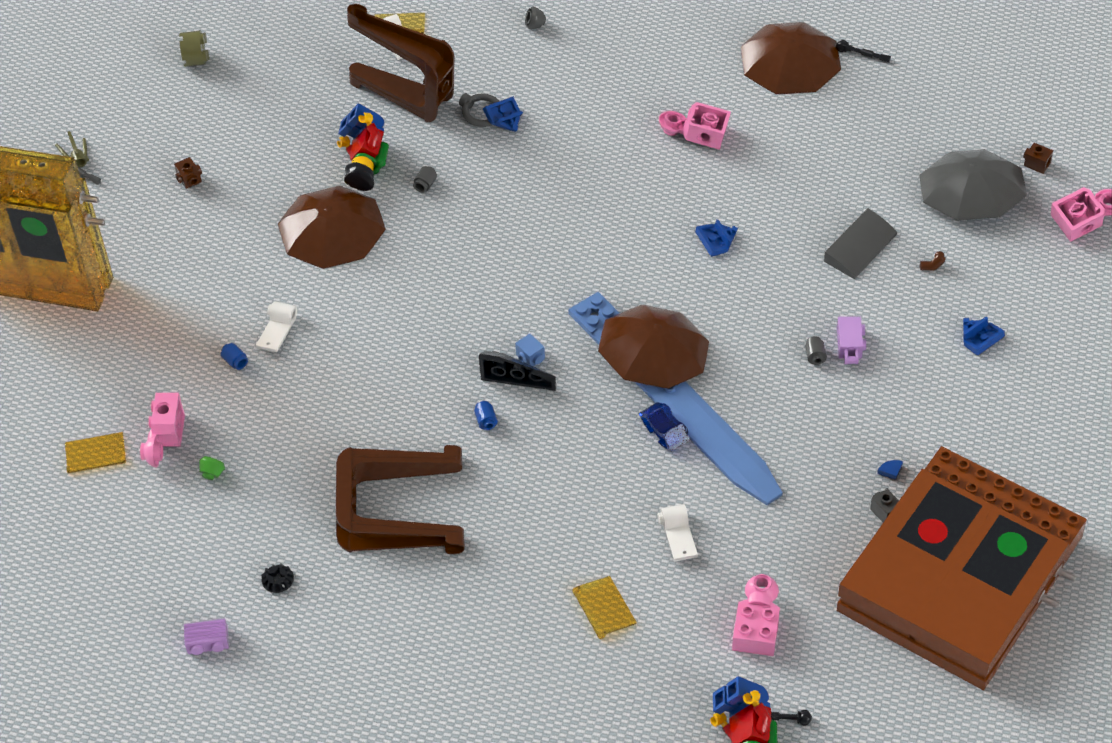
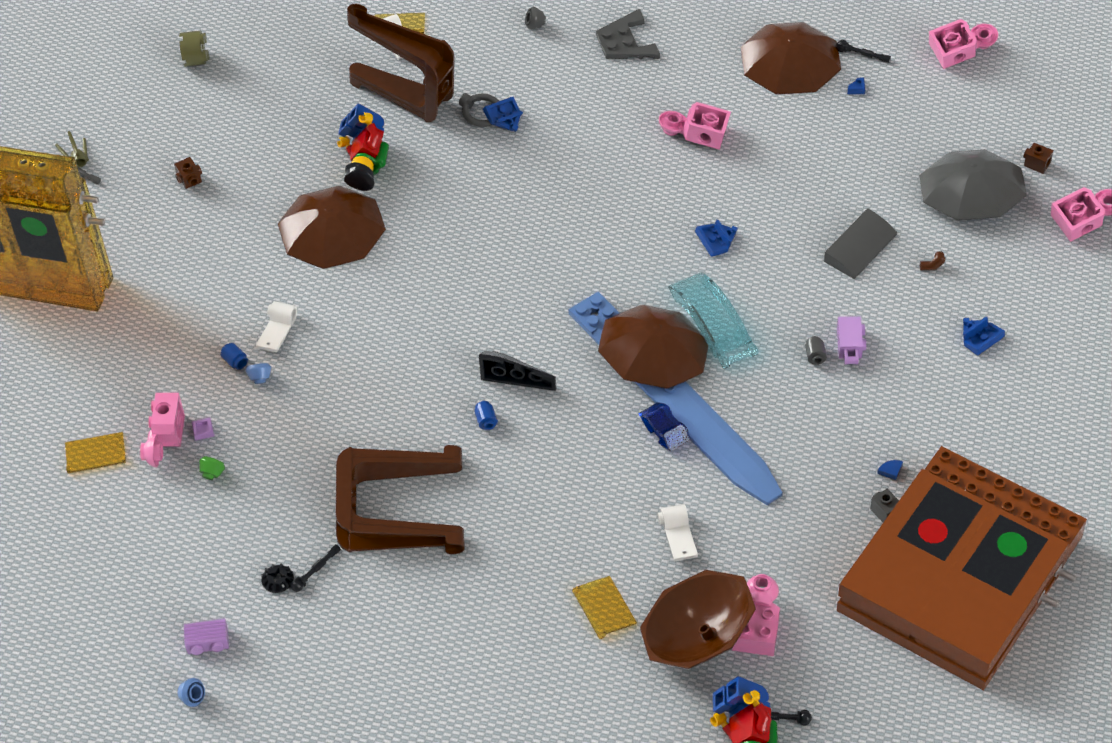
(191, 692): none -> medium blue cone
(202, 429): none -> lavender tile
(259, 372): none -> medium blue cone
(300, 582): none -> black piece
(425, 179): dark grey brick -> none
(530, 350): medium blue brick -> none
(618, 42): none -> dark grey wing
(697, 619): none -> reddish brown piece
(714, 317): none -> clear light blue windscreen
(857, 87): none -> blue tile
(956, 42): none -> bright pink brick

